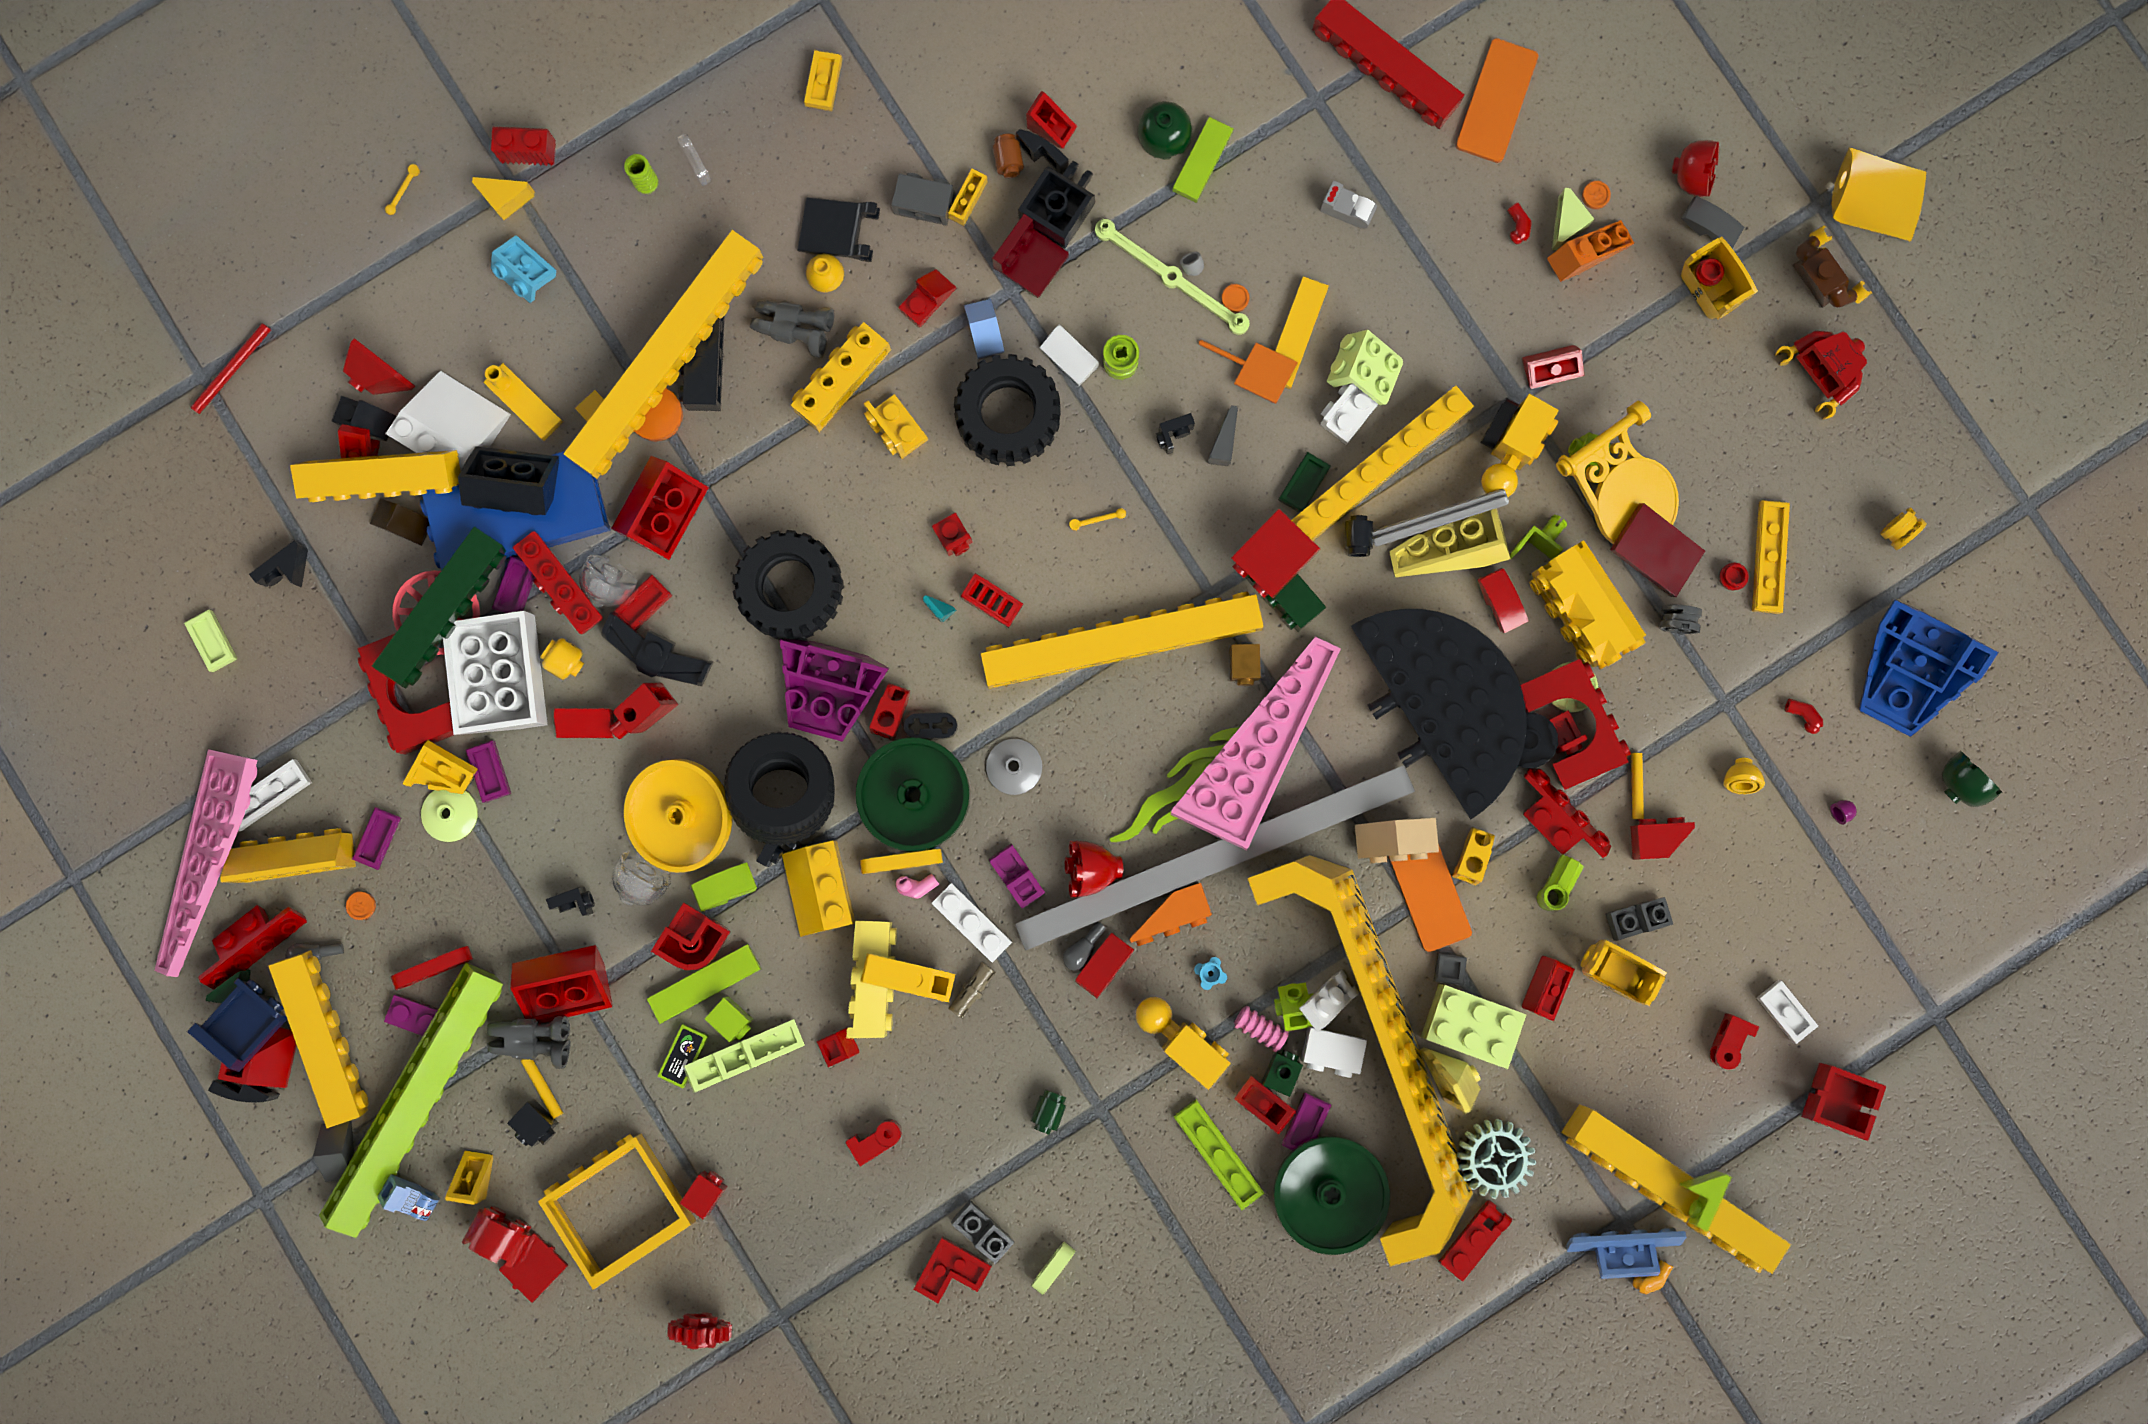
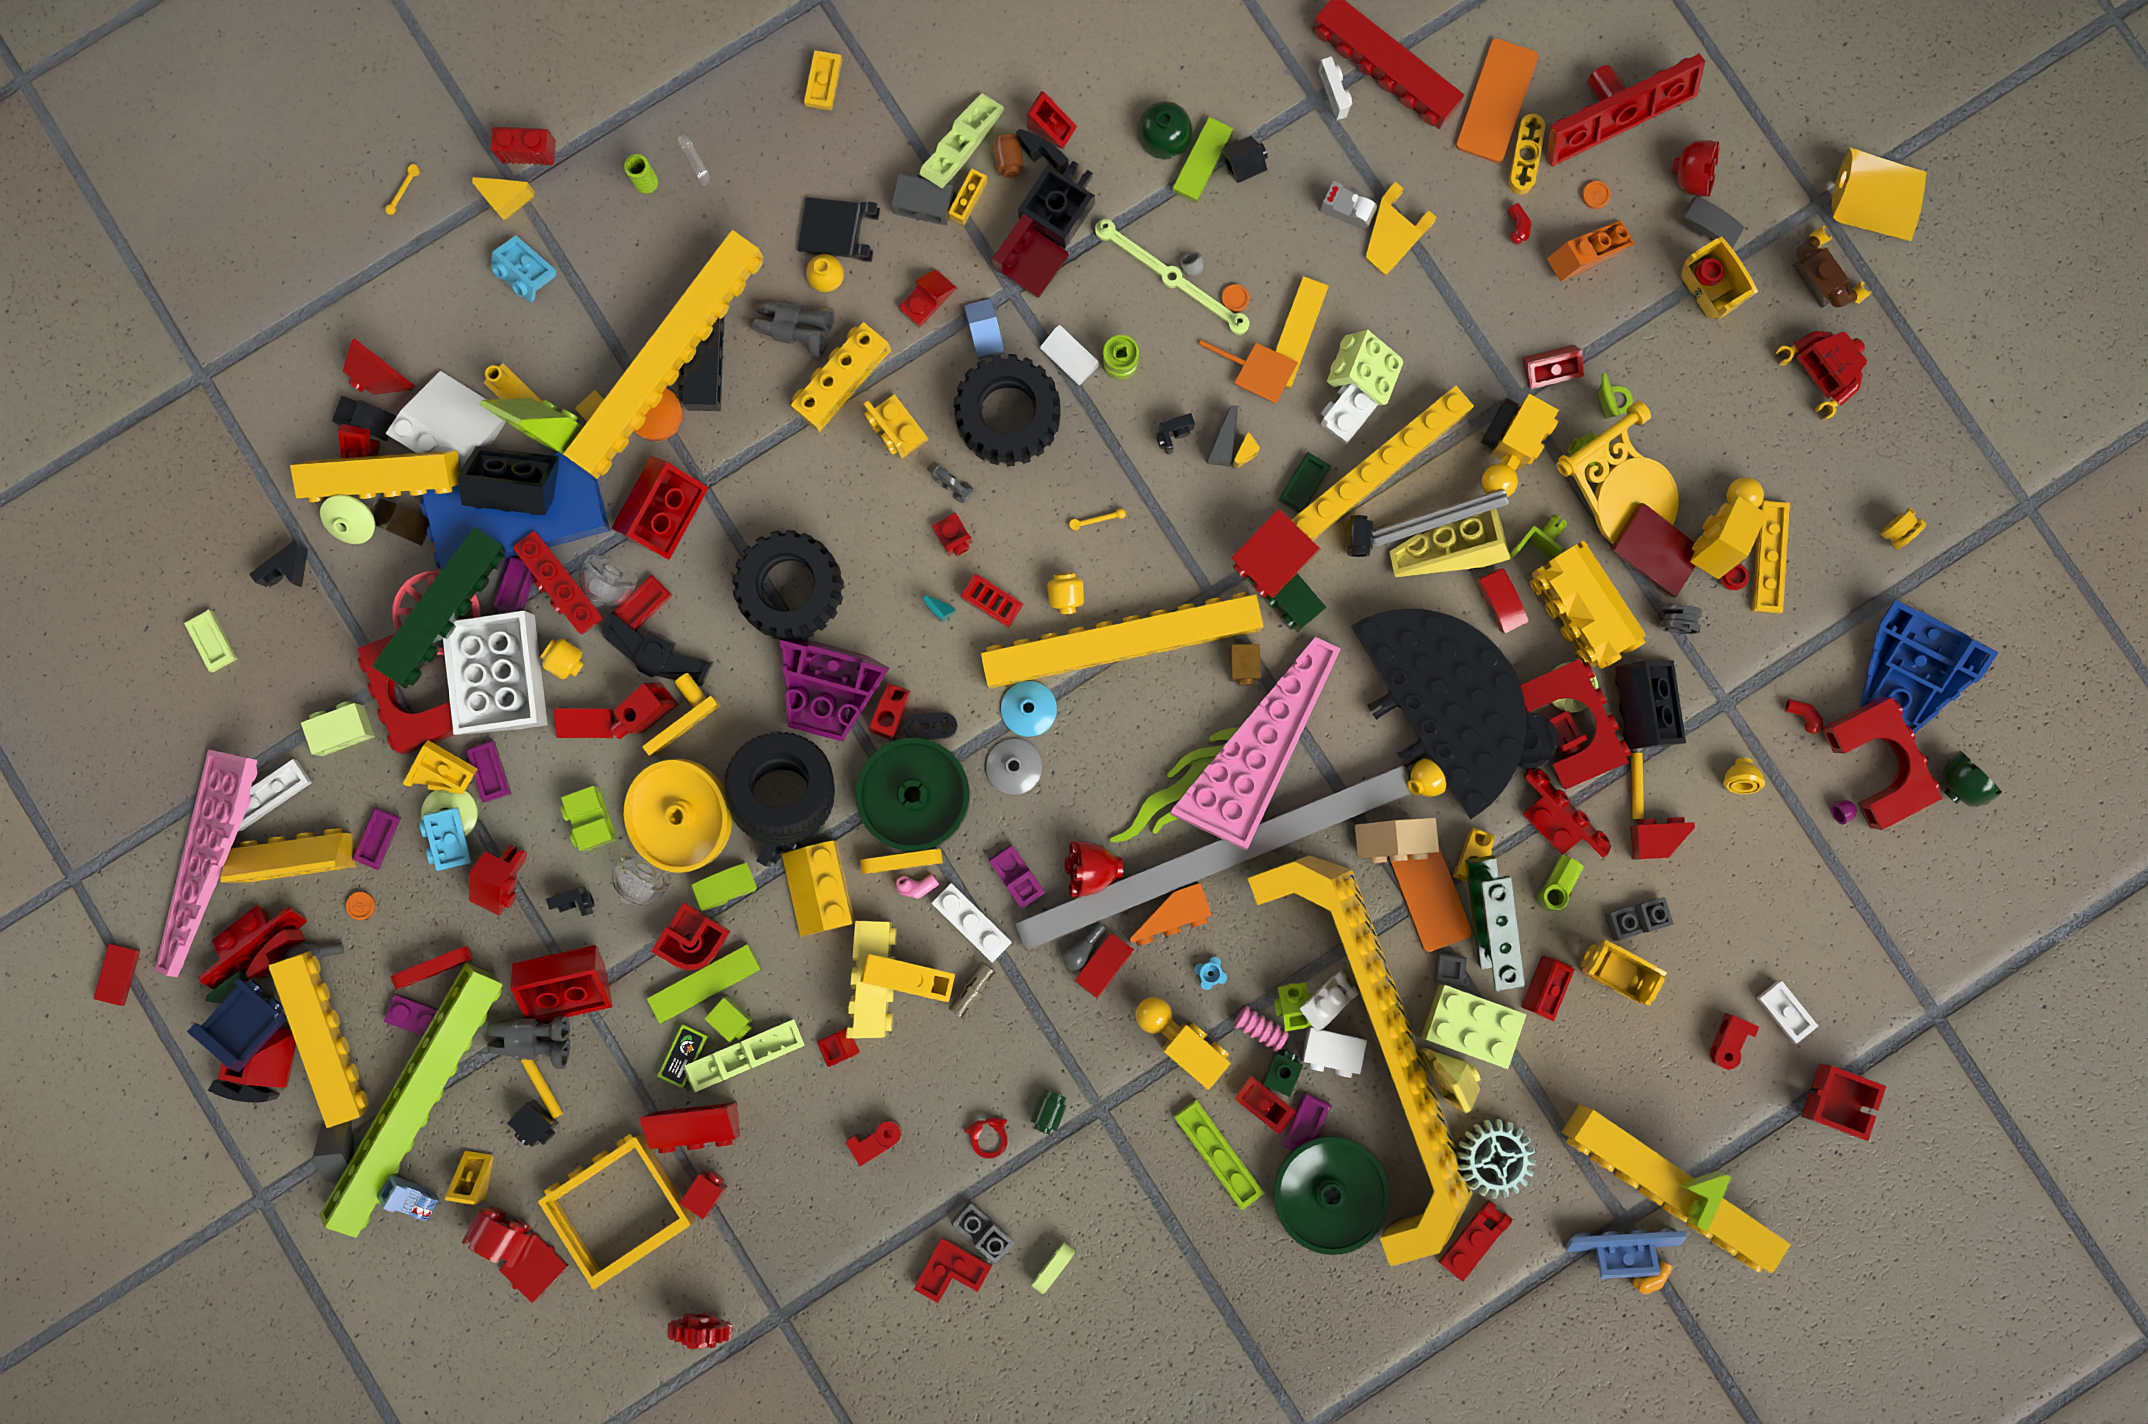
(116, 974): none -> red tile
(230, 369): red bar -> none
(273, 952): none -> red slope
(337, 728): none -> yellowish green brick
(347, 519): none -> yellowish green dish
(446, 839): none -> medium azure bracket
(494, 879): none -> red brick
(537, 420): none -> lime slope
(589, 819): none -> lime brick
(691, 1127): none -> red slope
(701, 709): none -> yellow piece
(948, 481): none -> dark grey piece
(962, 140): none -> yellowish green slope
(975, 1129): none -> red piece
(1028, 723): none -> medium azure dish
(1066, 592): none -> yellow head
(1245, 159): none -> black brick
(1247, 451): none -> yellow slope
(1331, 77): none -> white plate
(1394, 233): none -> yellow flag
(1426, 779): none -> yellow brick
(1495, 922): none -> fence
(1521, 142): none -> yellow beam
(1570, 218): yellowish green slope -> none
(1608, 400): none -> lime piece
(1622, 107): none -> red plate
(1650, 704): none -> black slope
(1732, 530): none -> yellow brick
(1912, 786): none -> red arch

